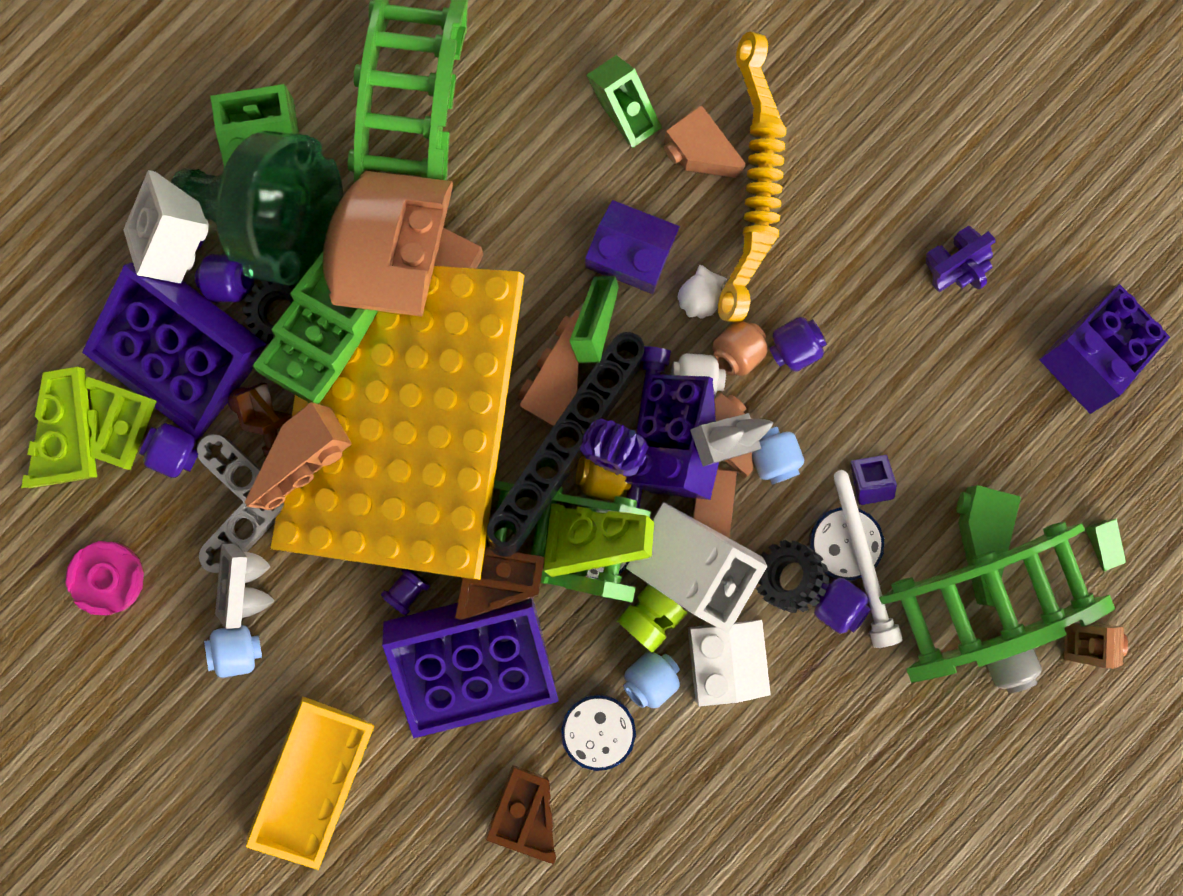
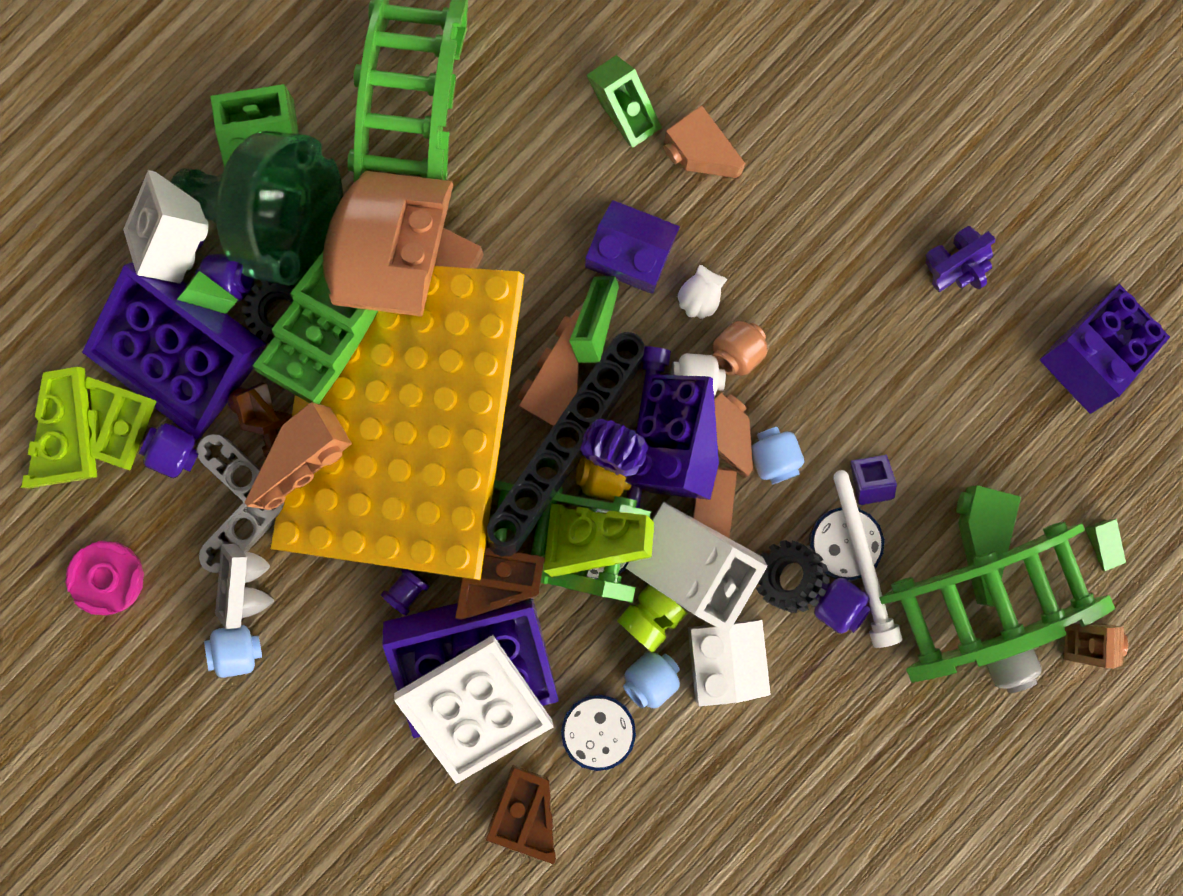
(207, 294): none -> bright green piece
(309, 784): yellow slope -> none
(473, 709): none -> white plate
(729, 438): light grey tile -> none
(767, 126): yellow piece -> none
(798, 344): dark purple head -> none

